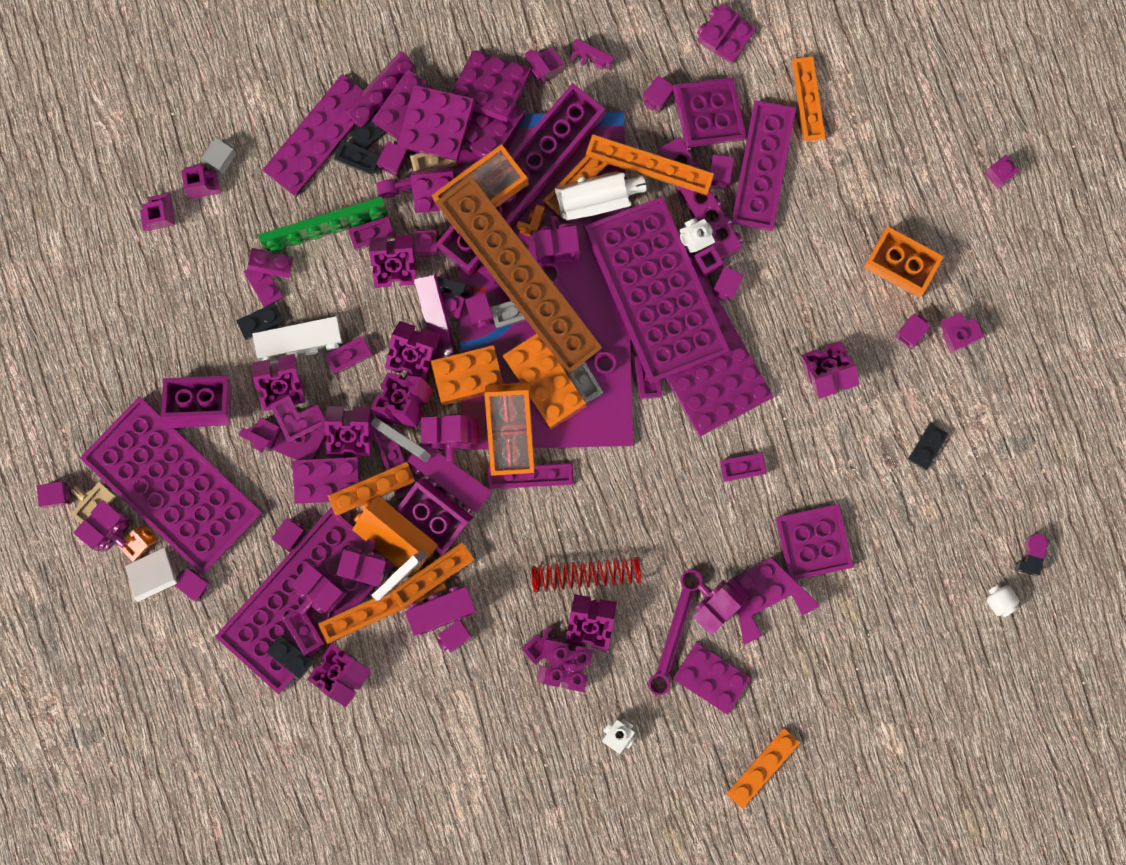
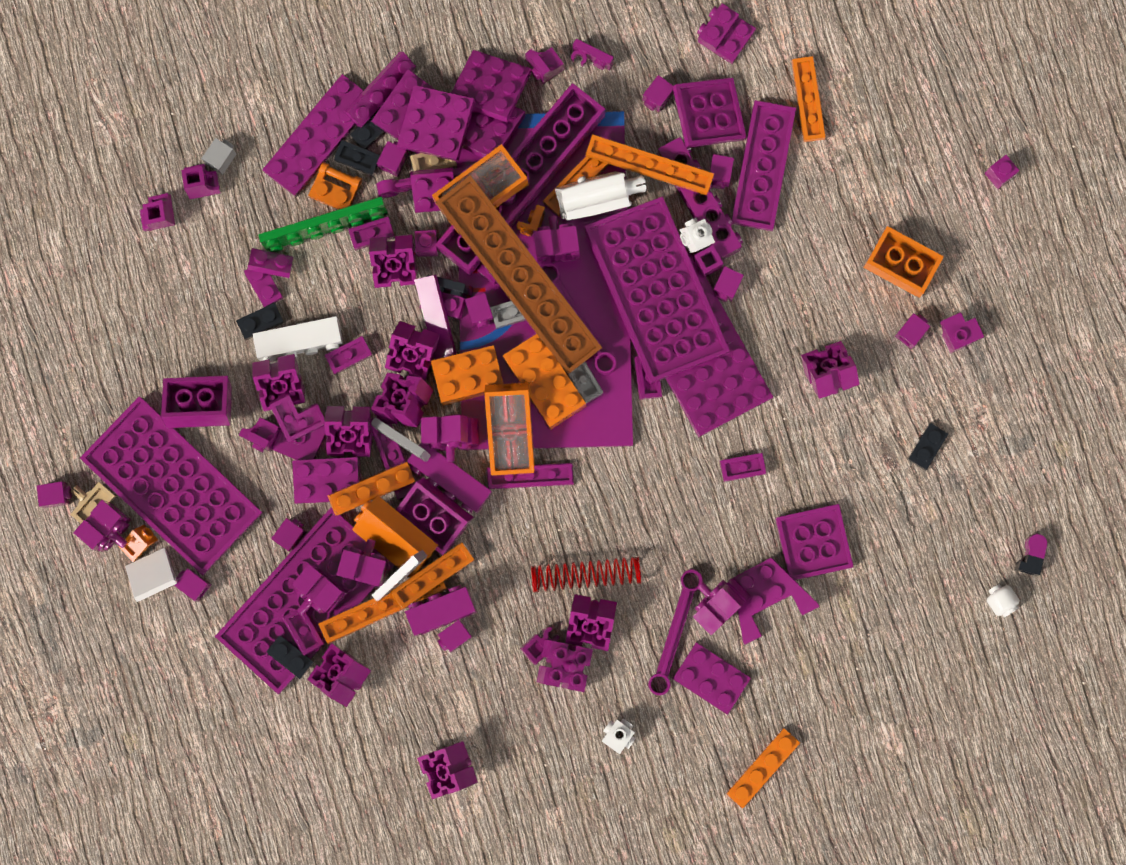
(333, 194): none -> orange plate
(448, 770): none -> magenta brick

